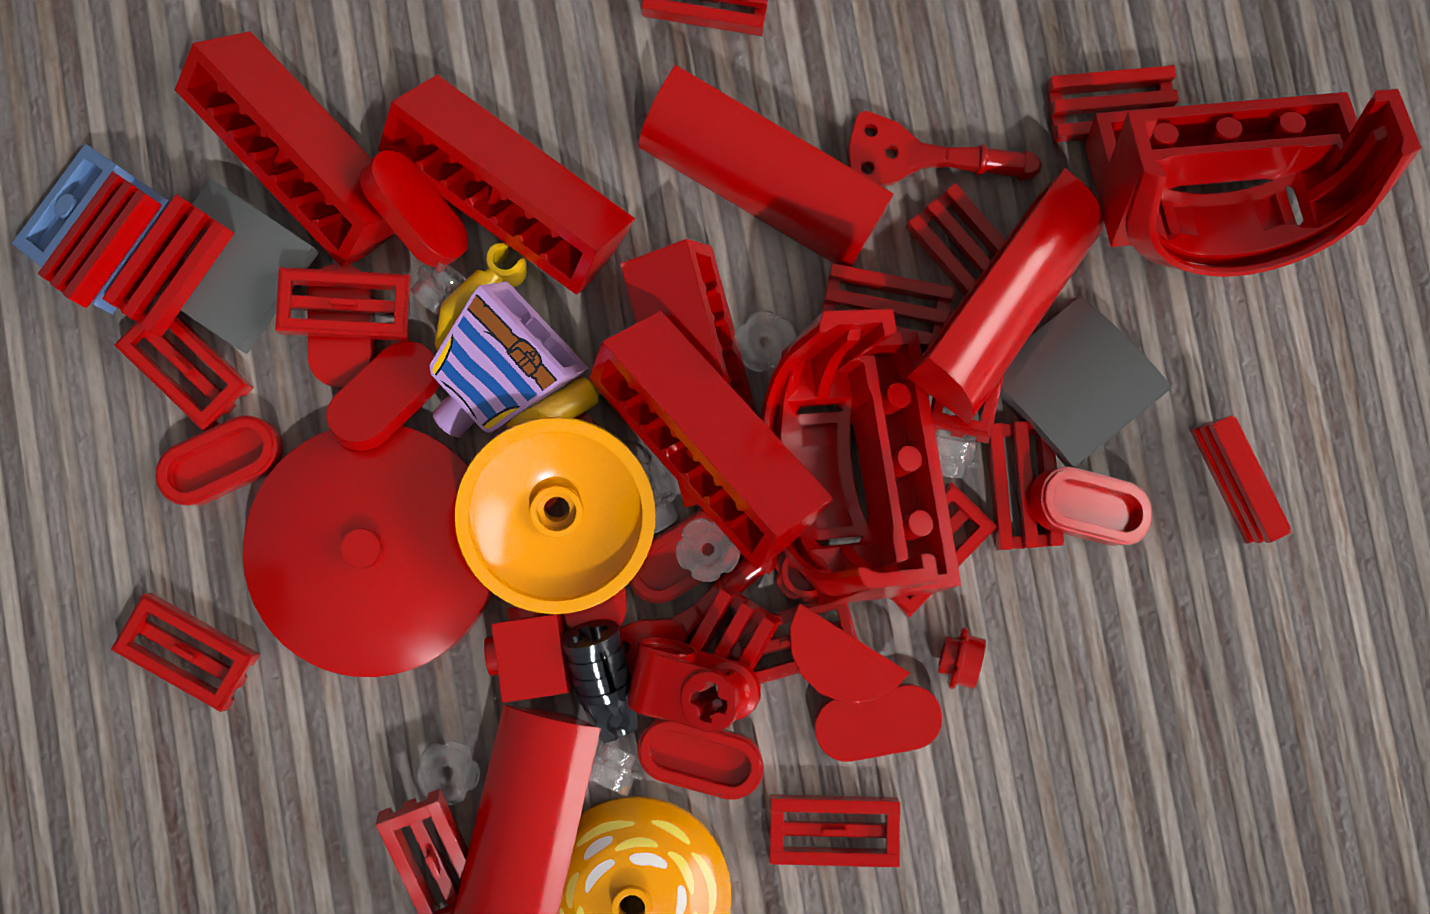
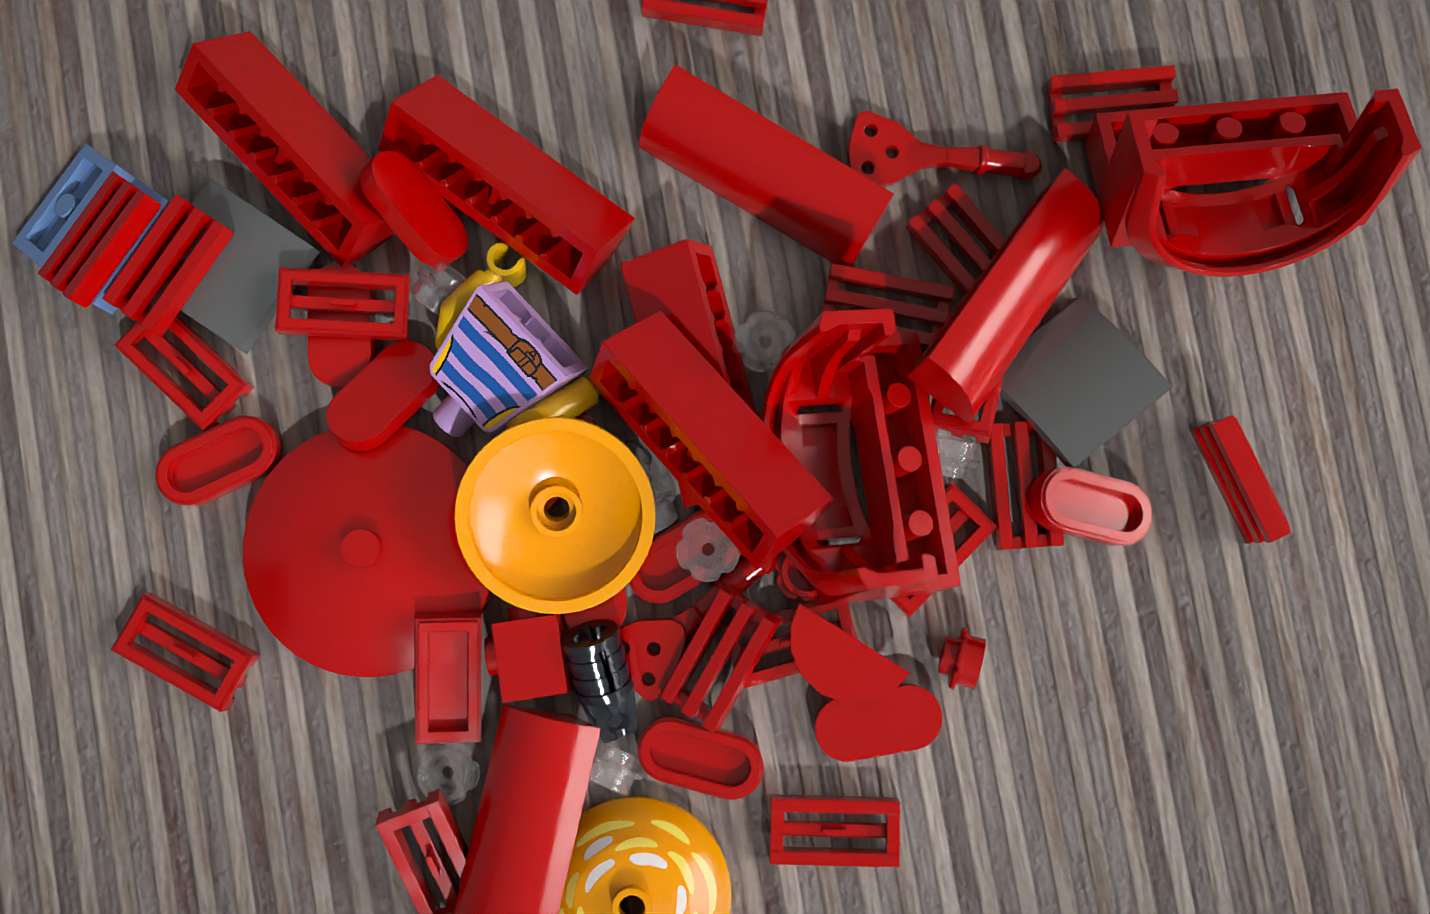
(448, 677): none -> red tile
(680, 685): red piece -> none

